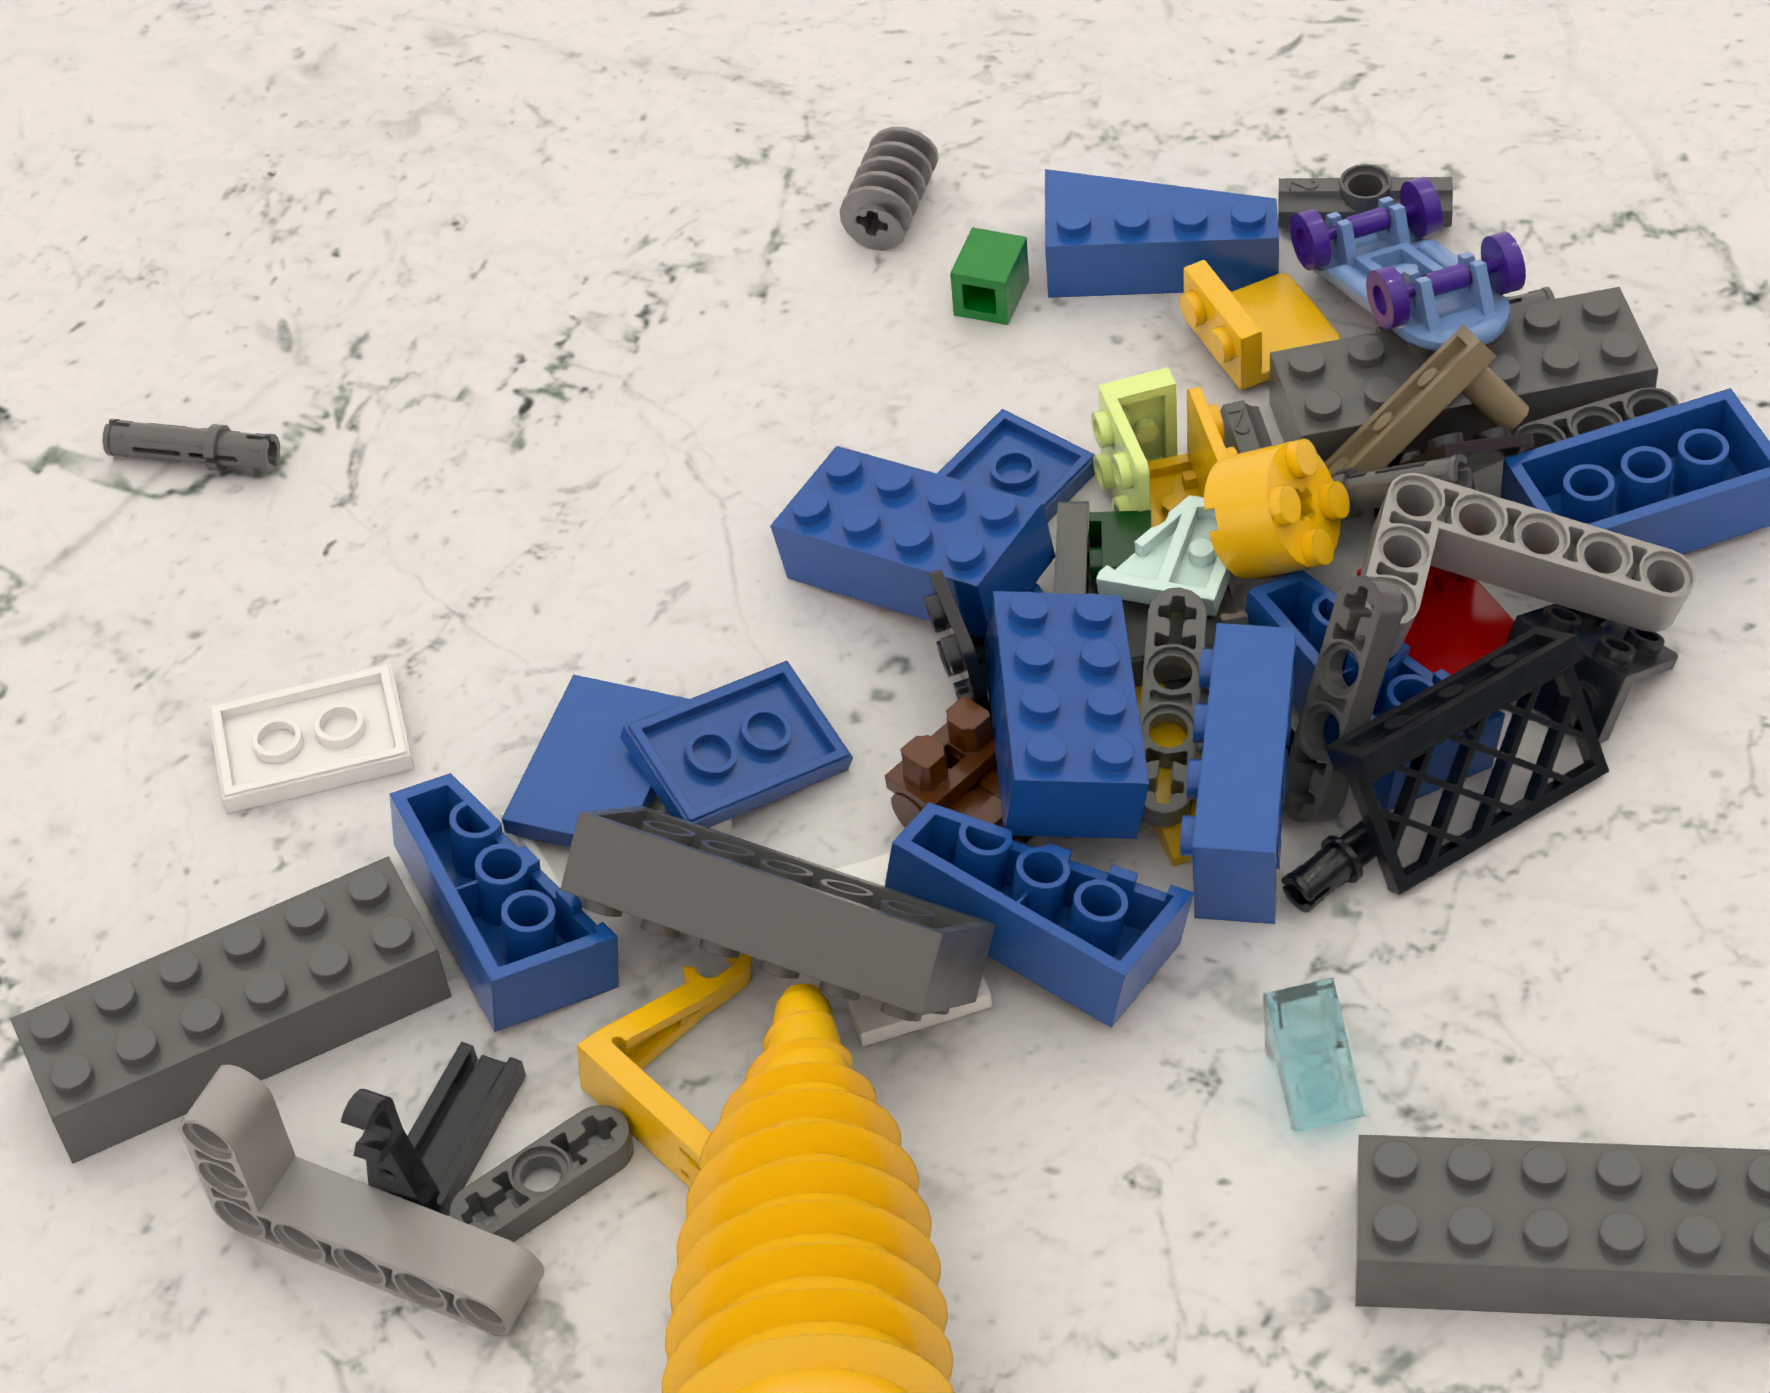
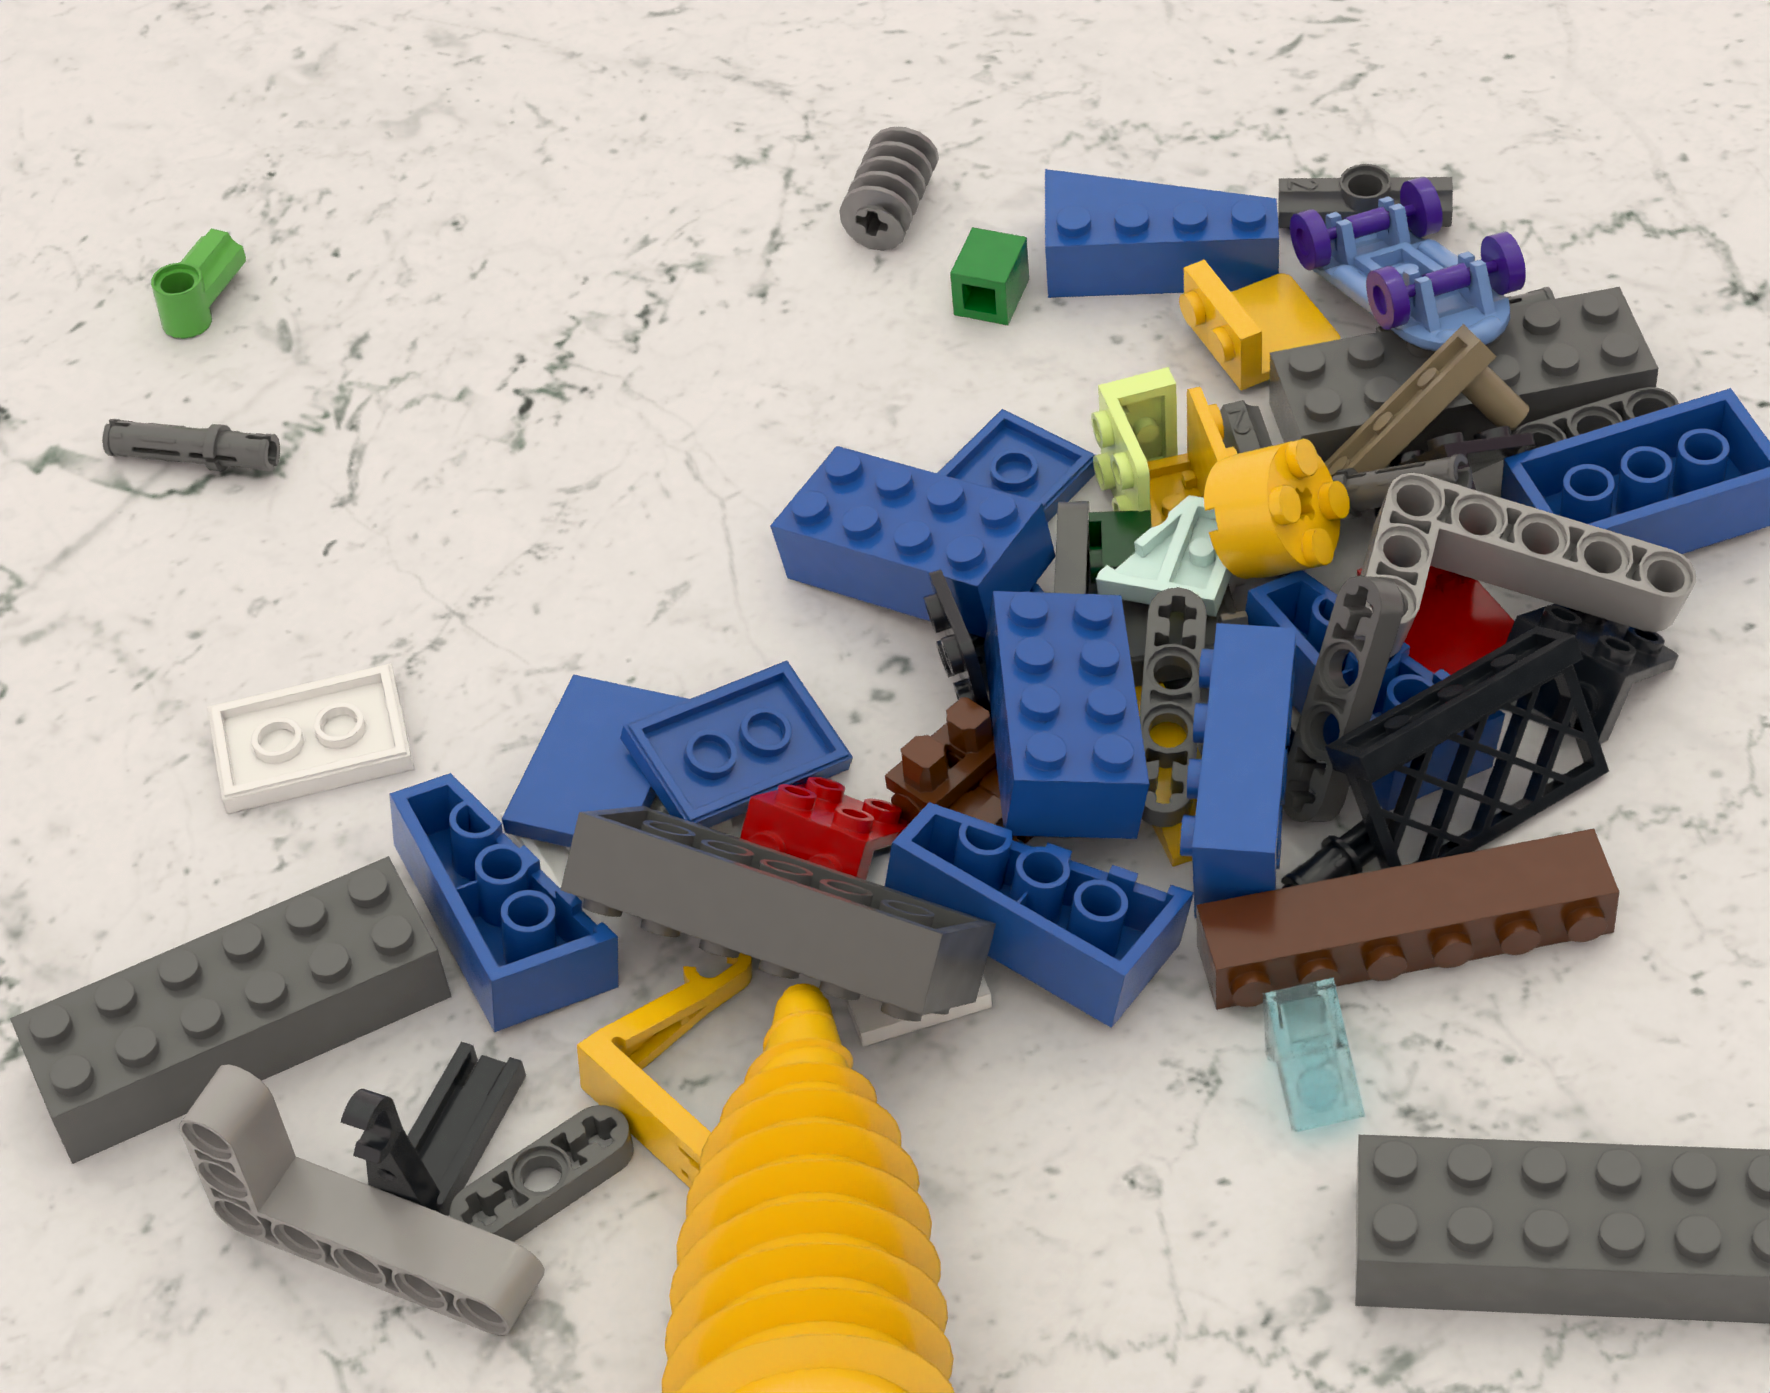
(189, 287): none -> bright green piece
(823, 825): none -> red bracket
(1408, 918): none -> reddish brown brick

